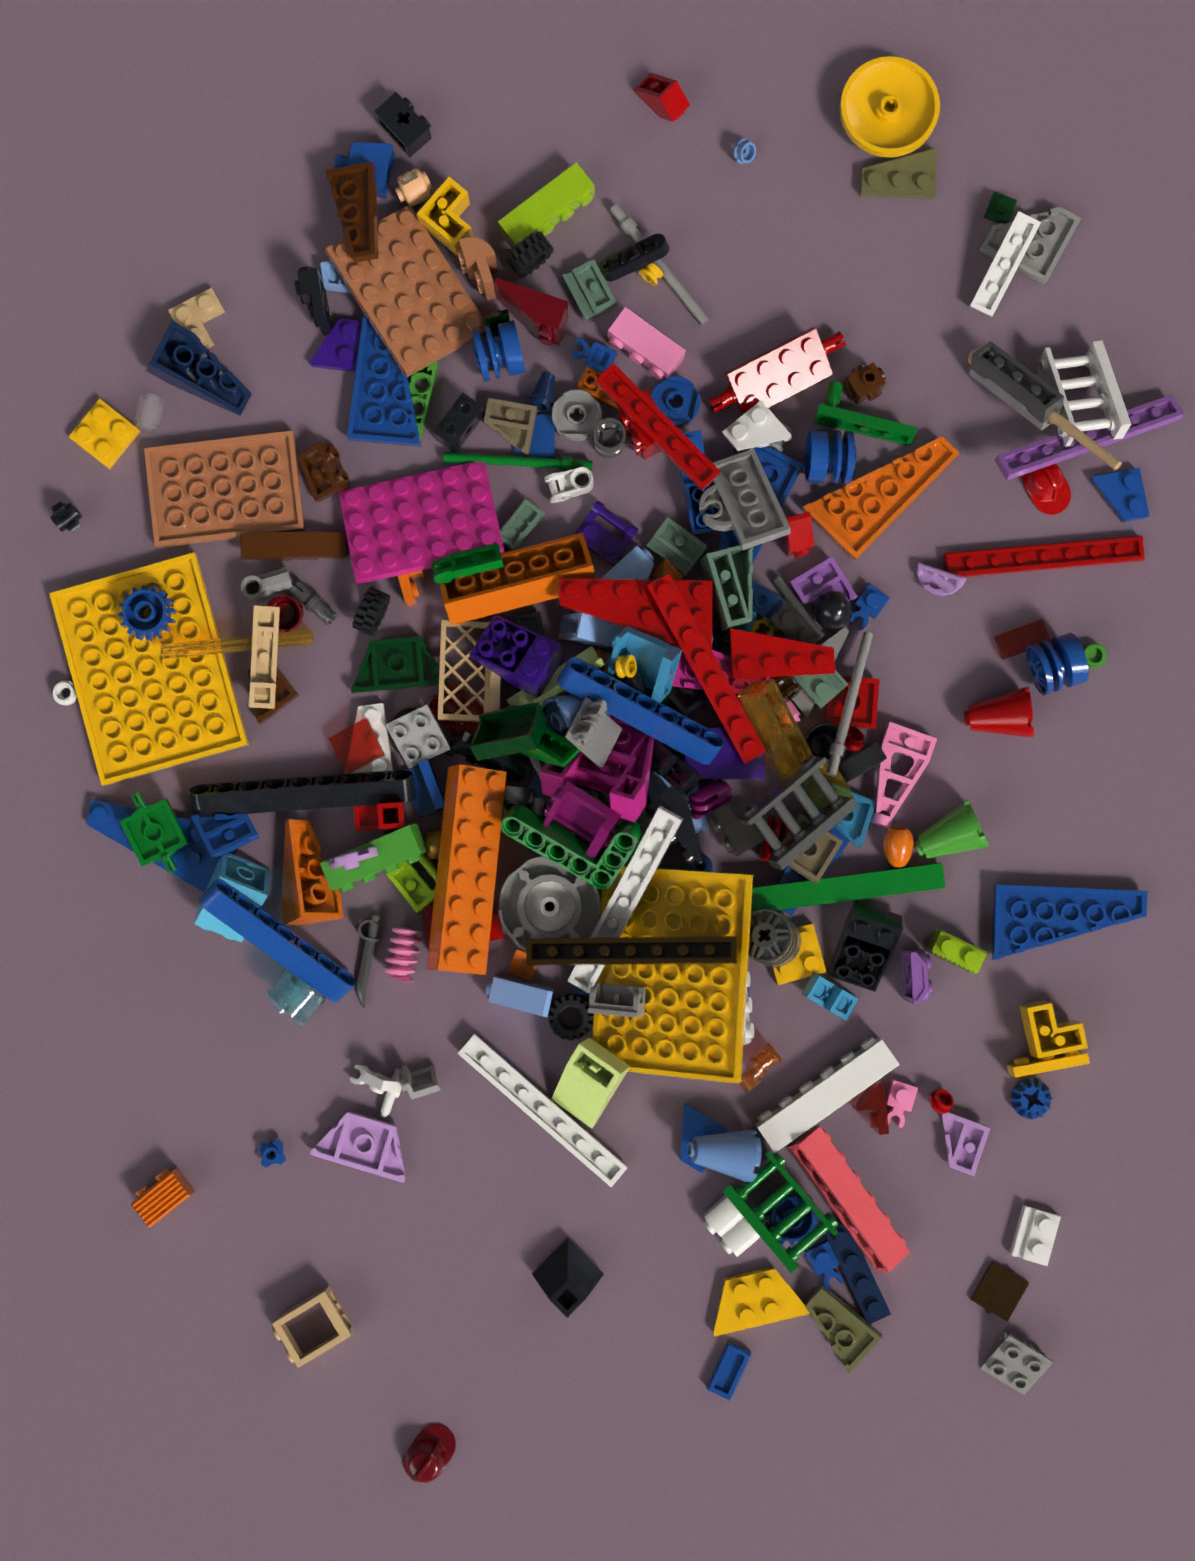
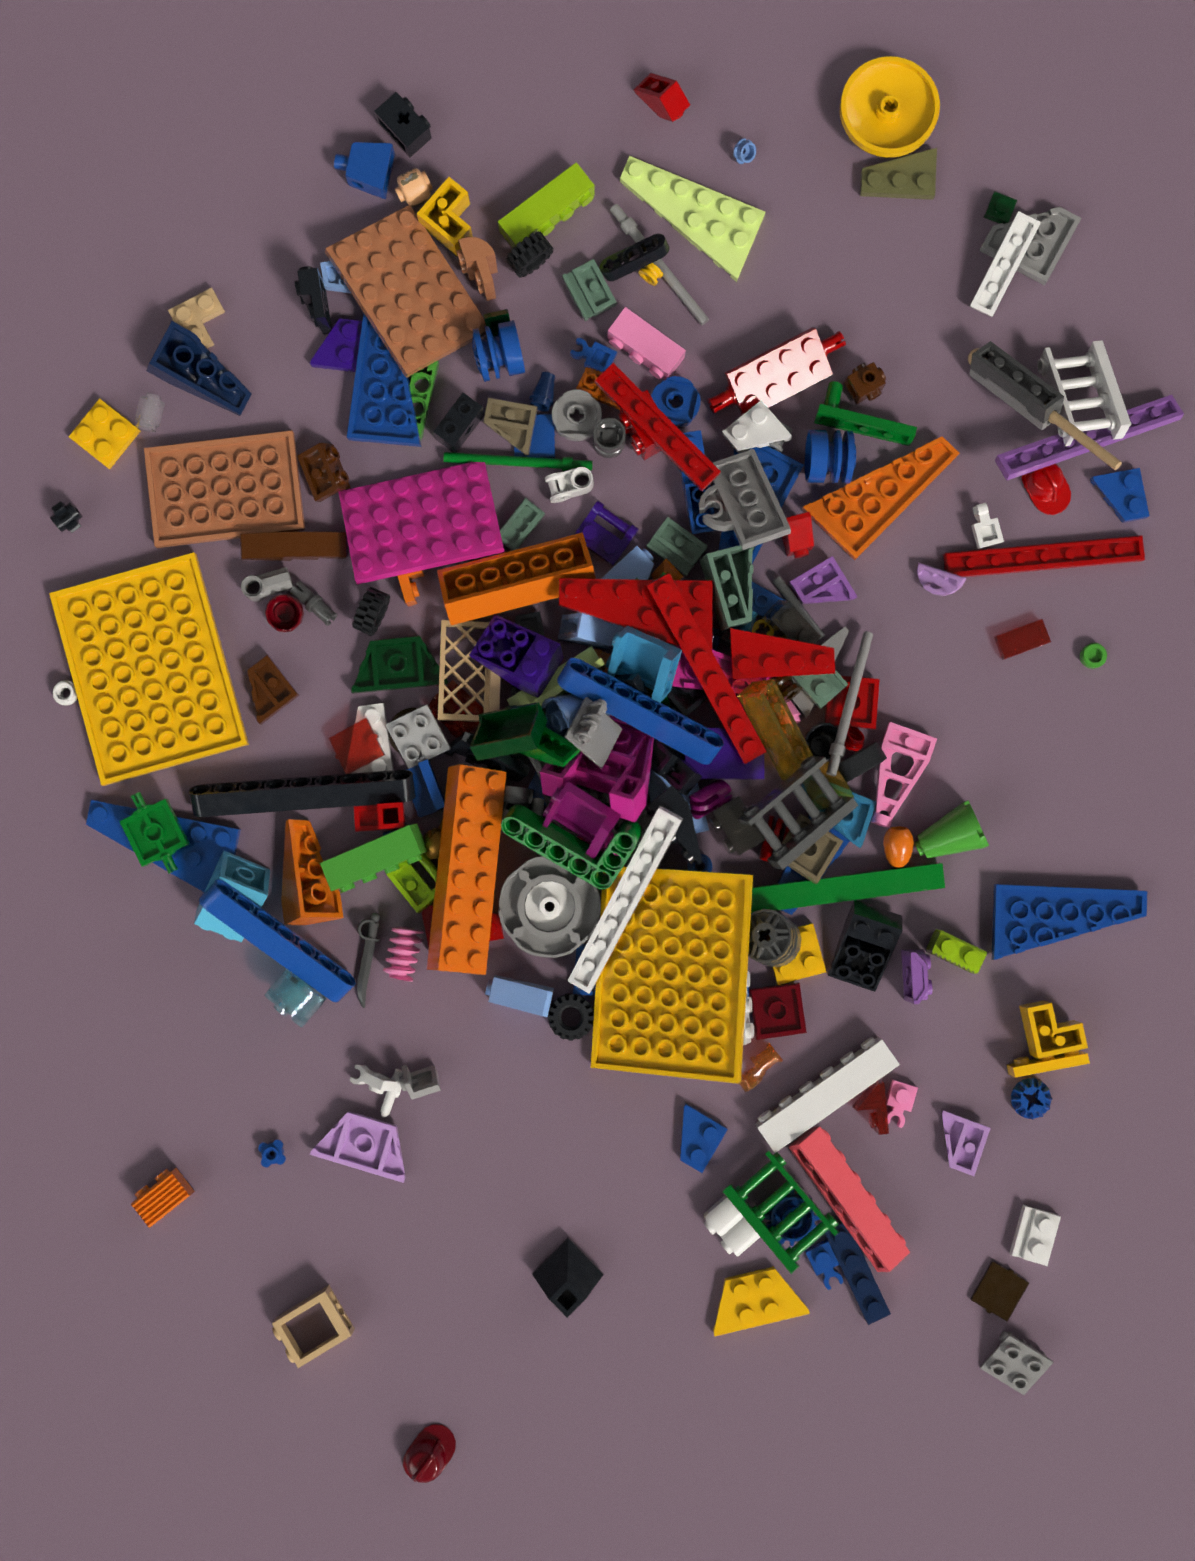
(158, 620): blue gear -> none
(224, 832): blue wing -> none
(233, 644): clear yellow axle -> none
(264, 657): tan slope -> none
(351, 859): lavender plate -> none
(356, 204): reddish brown wing -> none
(467, 563): green hinge -> none
(519, 967): orange slope -> none
(538, 312): dark red slope -> none
(543, 1110): white plate -> none
(589, 1081): yellowish green slope -> none
(617, 1000): light grey hinge -> none
(626, 666): yellow bush -> none
(631, 951): dark brown brick -> none
(704, 217): none -> yellowish green wing
(728, 1153): medium blue cone -> none
(728, 1370): blue tile -> none
(777, 1011): none -> dark red plate
(830, 996): dark azure slope -> none
(832, 610): black hair -> none
(845, 1329): olive wing -> none
(870, 604): blue plate -> none
(941, 1101): red plate -> none
(987, 530): none -> white plate
(1003, 714): red cone -> none
(1057, 663): blue wheel -> none

